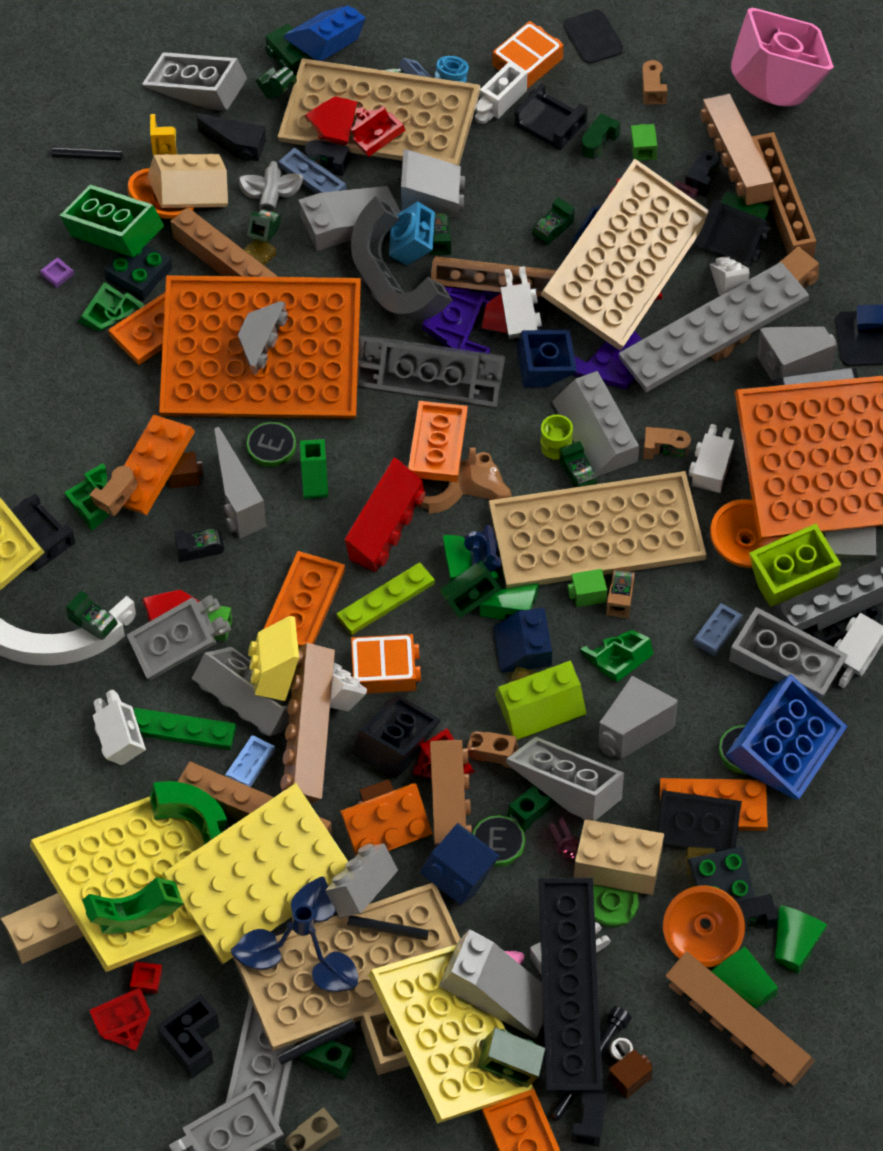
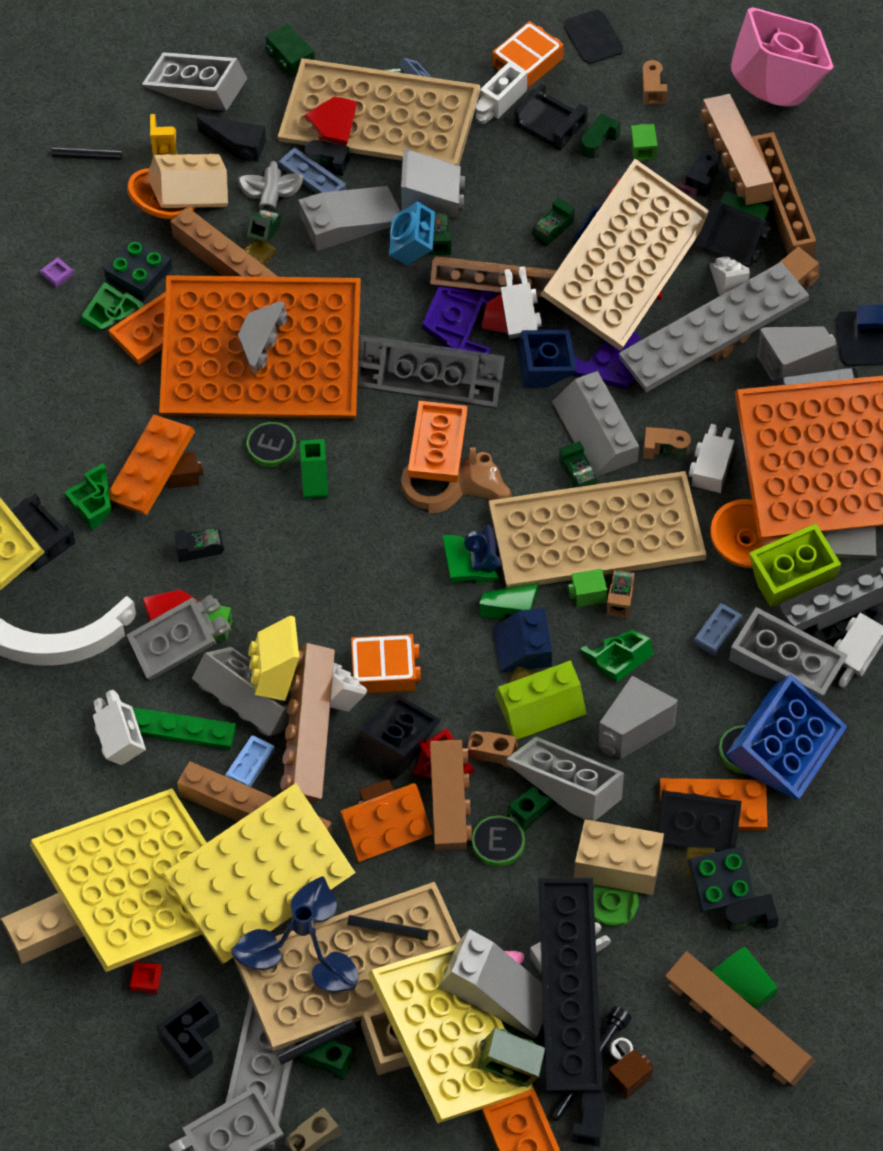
(90, 616): dark green leg -> none
(112, 220): green brick -> none
(116, 491): medium nougat leg -> none
(122, 1018): red slope -> none
(134, 911): green arch -> none
(189, 803): green arch -> none
(242, 499): light grey slope -> none
(276, 83): dark green leg -> none
(307, 594): orange plate -> none
(327, 32): blue slope -> none
(361, 880): light grey brick -> none
(366, 246): dark grey arch -> none
(375, 129): red slope -> none
(384, 516): red slope -> none
(385, 598): lime plate -> none
(452, 69): dark azure wheel -> none
(459, 864): dark blue slope -> none
(470, 589): dark green brick -> none
(555, 434): lime wheel -> none
(567, 845): clear pink arm -> none
(707, 944): orange dish -> none
(796, 937): green slope -> none

